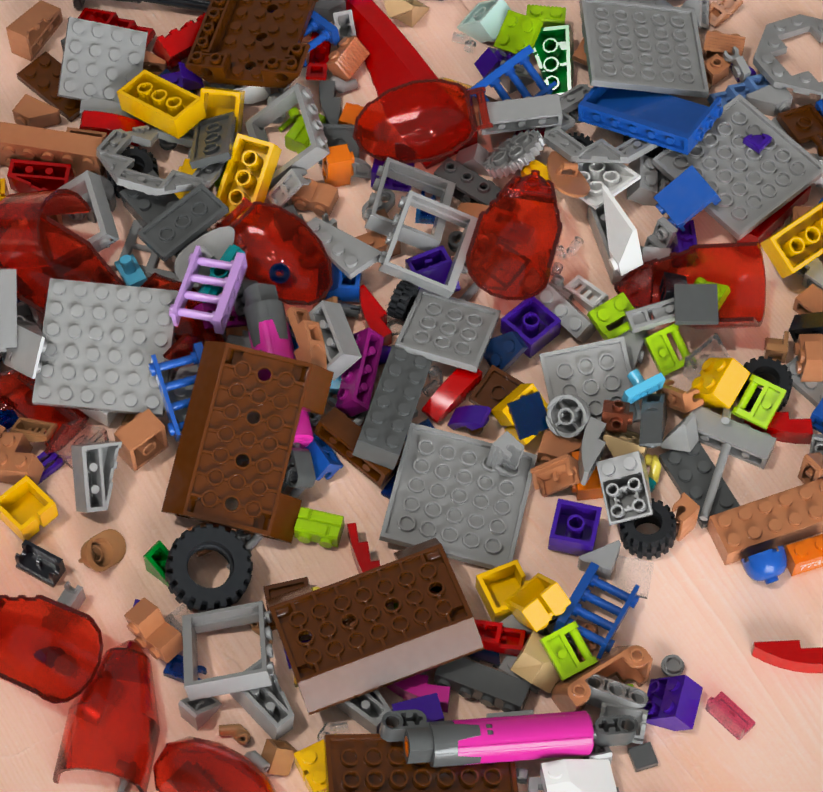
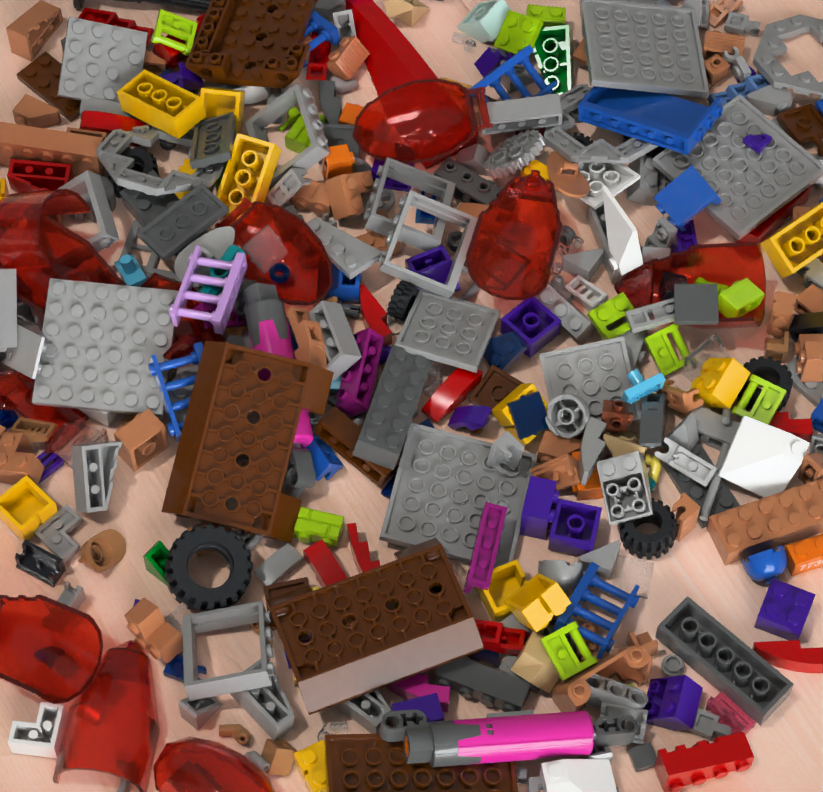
(40, 737): none -> white brick
(56, 530): none -> light grey plate
(177, 27): none -> lime plate
(265, 249): none -> clear piece
(278, 564): none -> light grey slope
(323, 564): none -> red slope
(346, 193): none -> nougat brick
(485, 547): none -> magenta fence
(539, 508): none -> dark purple brick
(562, 572): none -> light grey cylinder
(567, 235): none -> dark grey bush
(583, 263): none -> light grey slope
(643, 640): none -> nougat panel
(687, 463): none -> light grey plate
(702, 761): none -> red wedge
(707, 724): none -> light grey plate
(724, 660): none -> dark grey brick
(739, 23): none -> light grey plate
(739, 298): none -> lime brick
(762, 458): none -> white slope
(781, 313): none -> nougat brick
(784, 610): none -> dark purple brick

